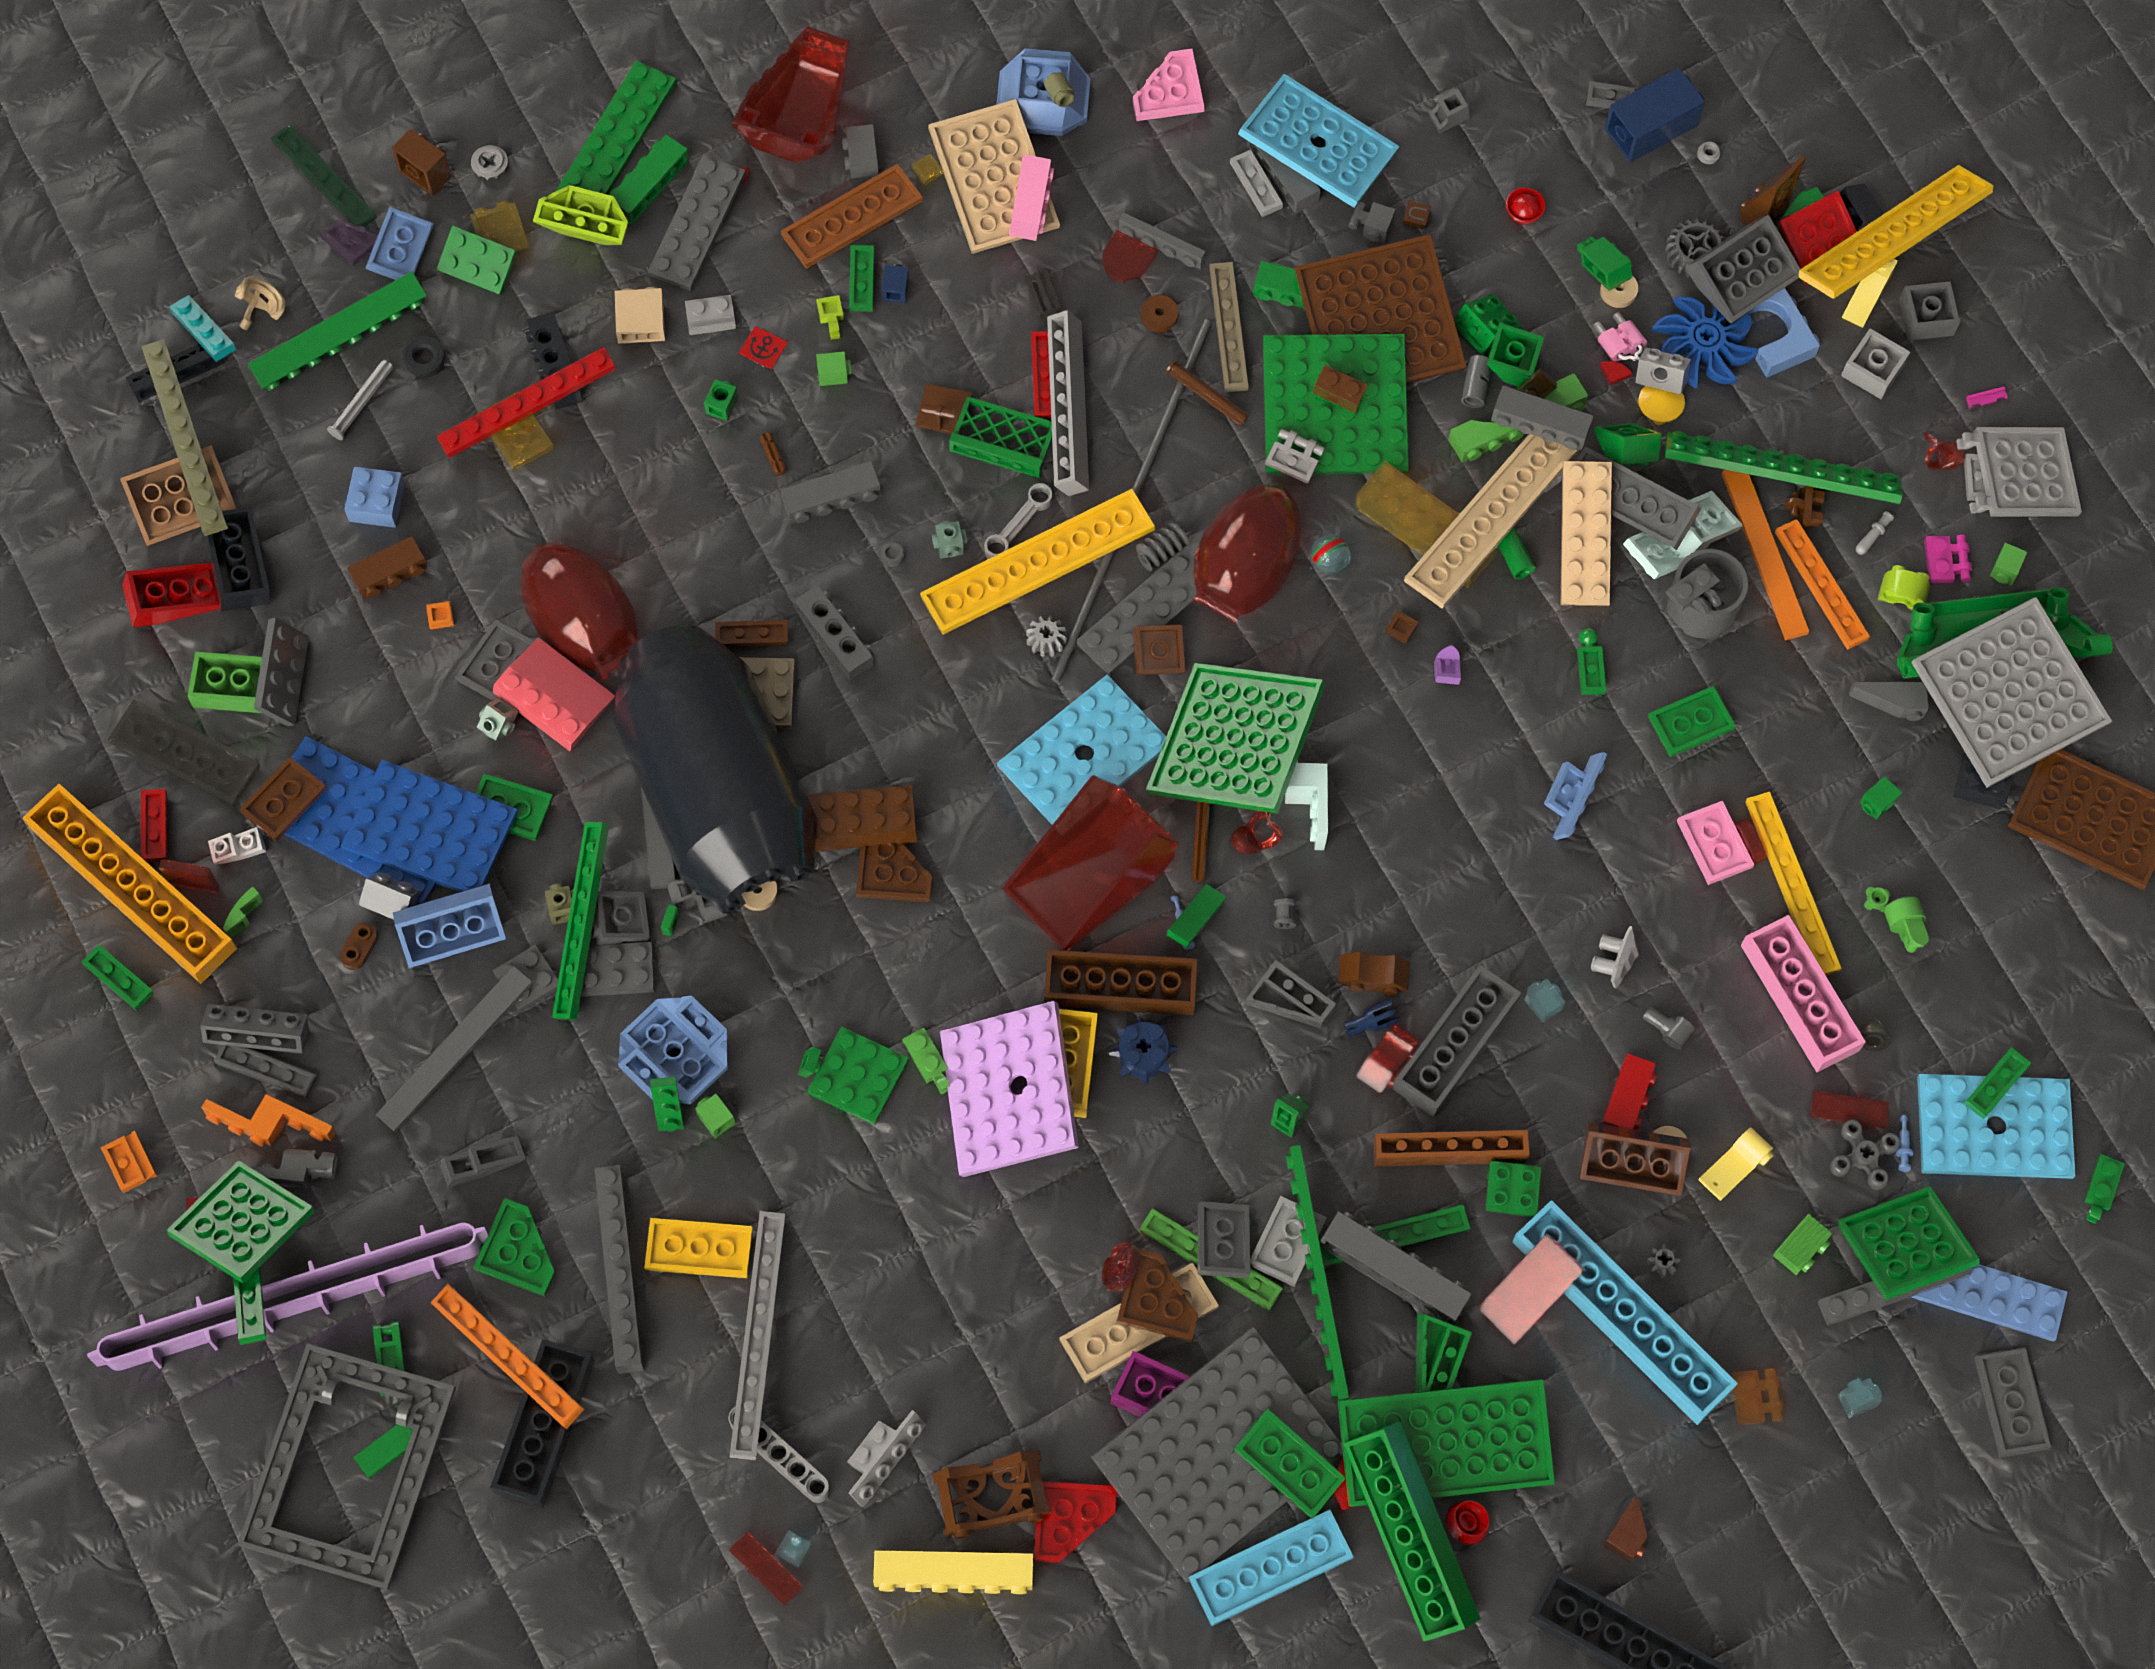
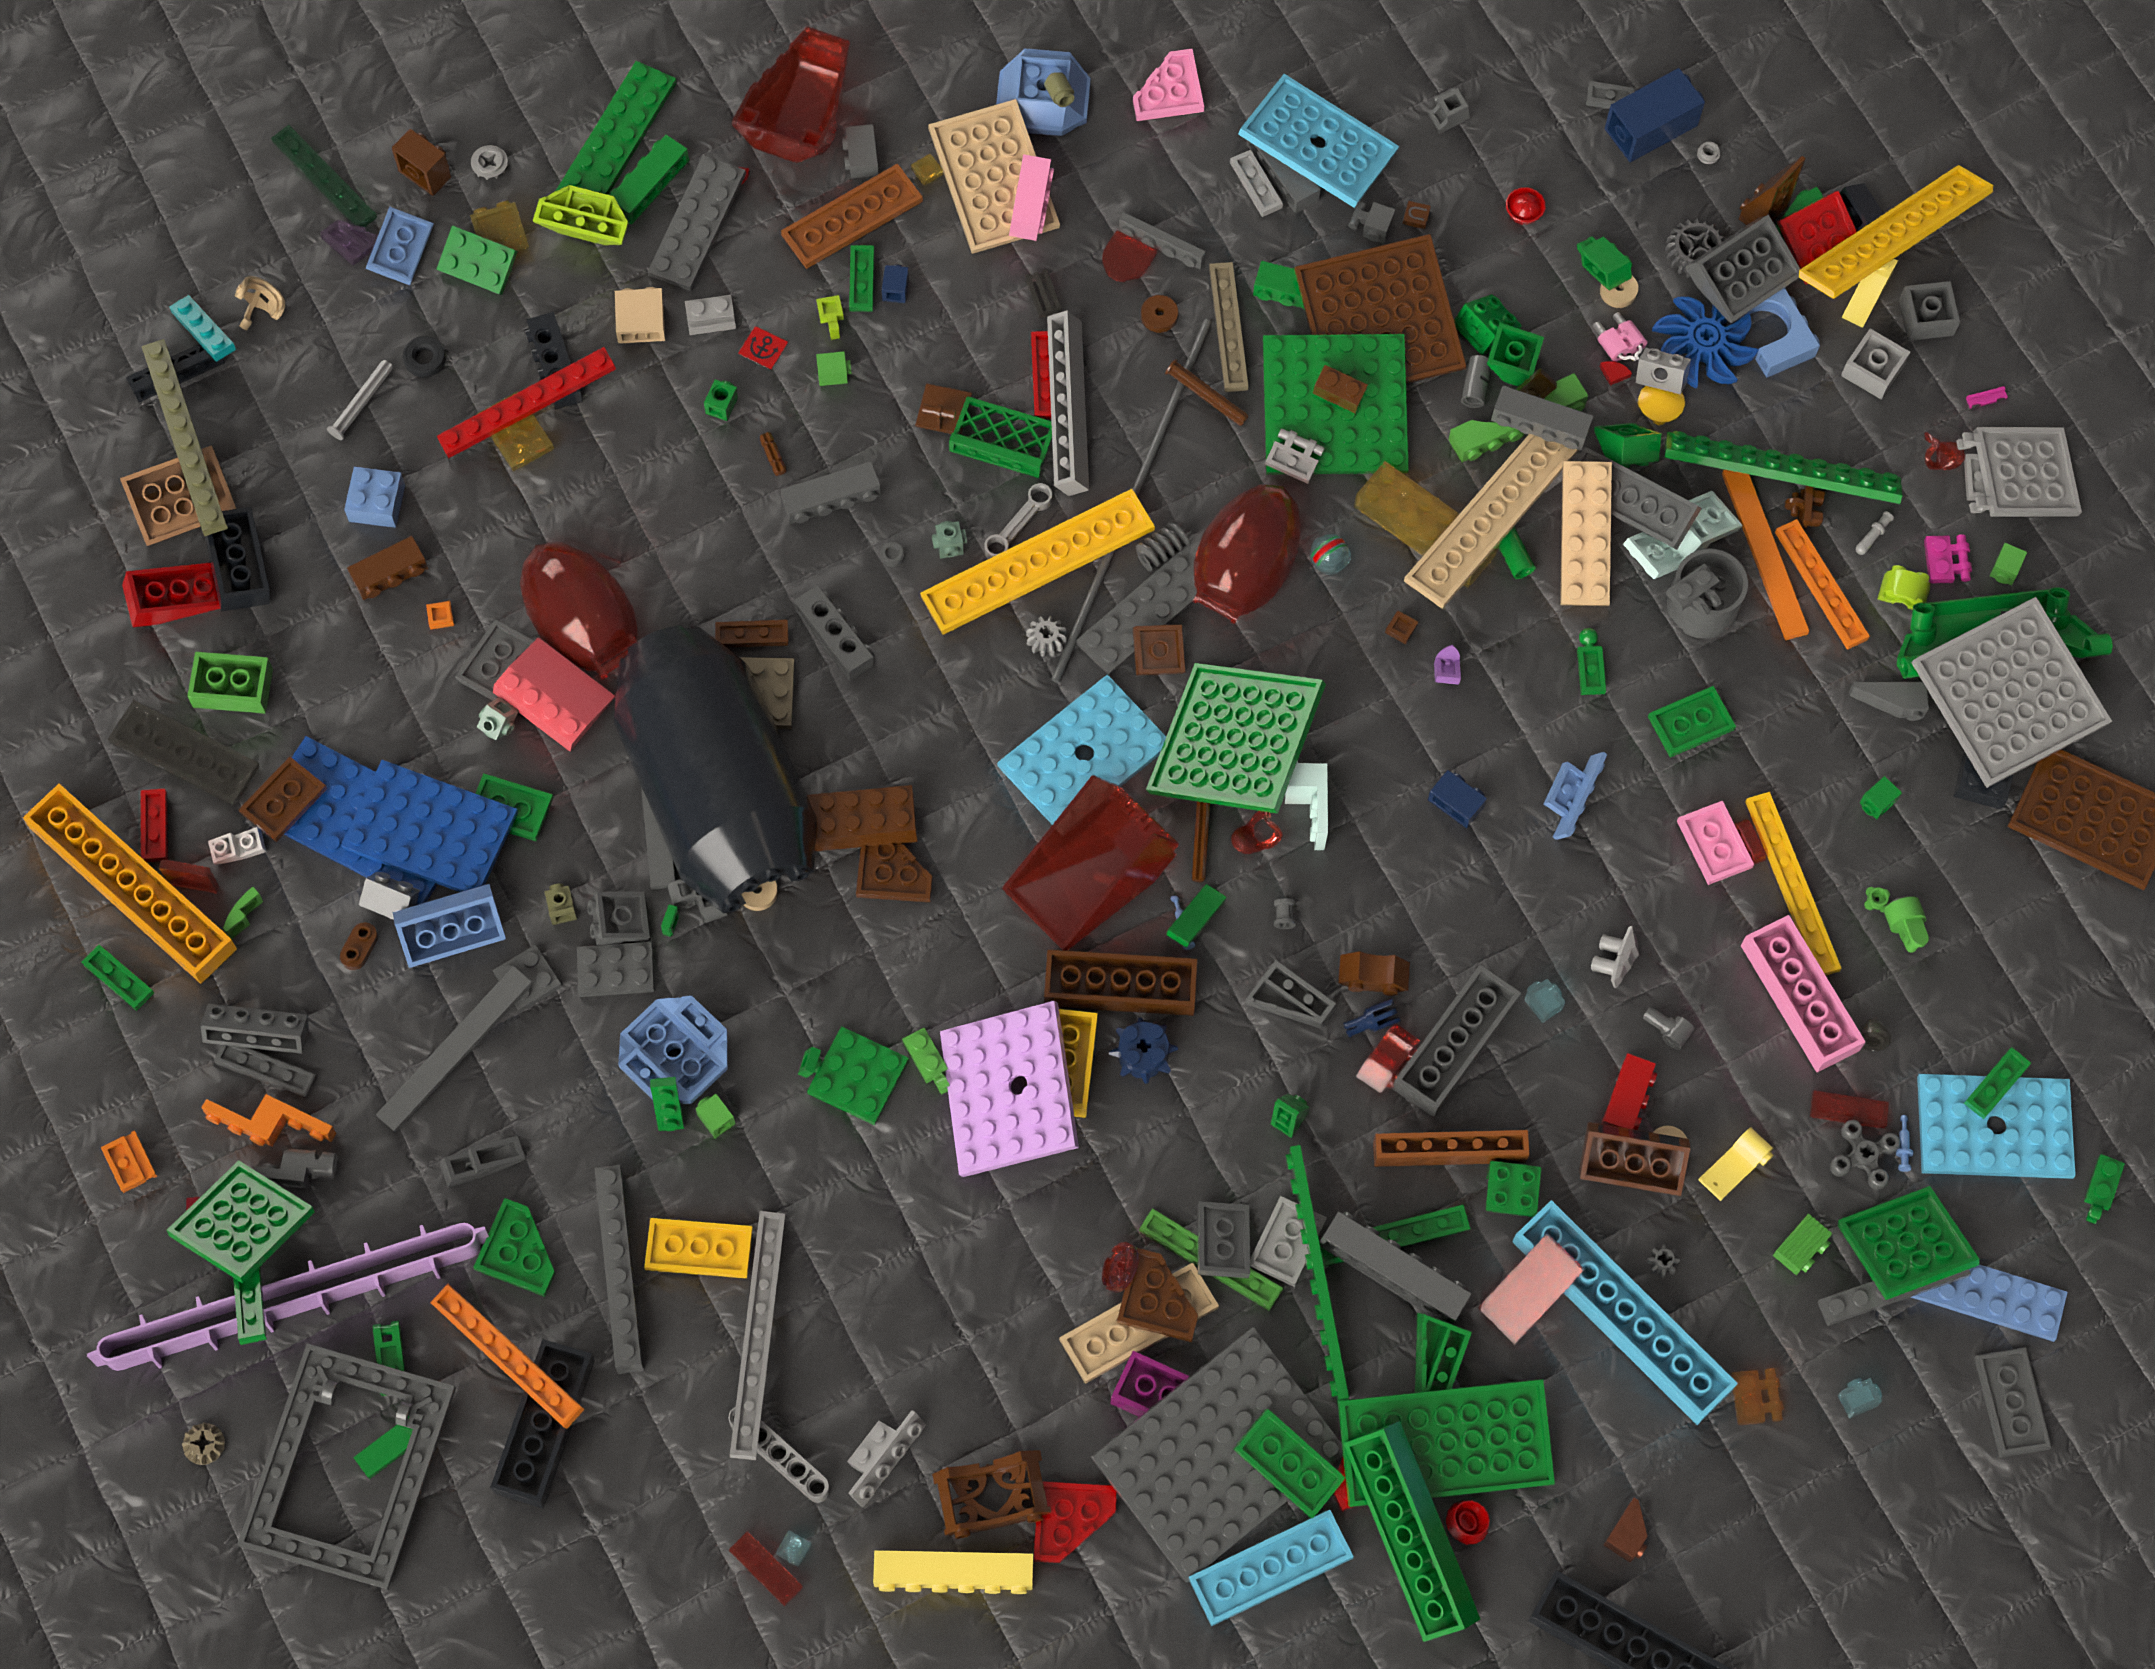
(211, 1452): none -> dark tan gear
(281, 672): dark grey plate -> none
(336, 331): green brick -> none
(580, 921): green plate -> none
(1457, 798): none -> dark blue brick

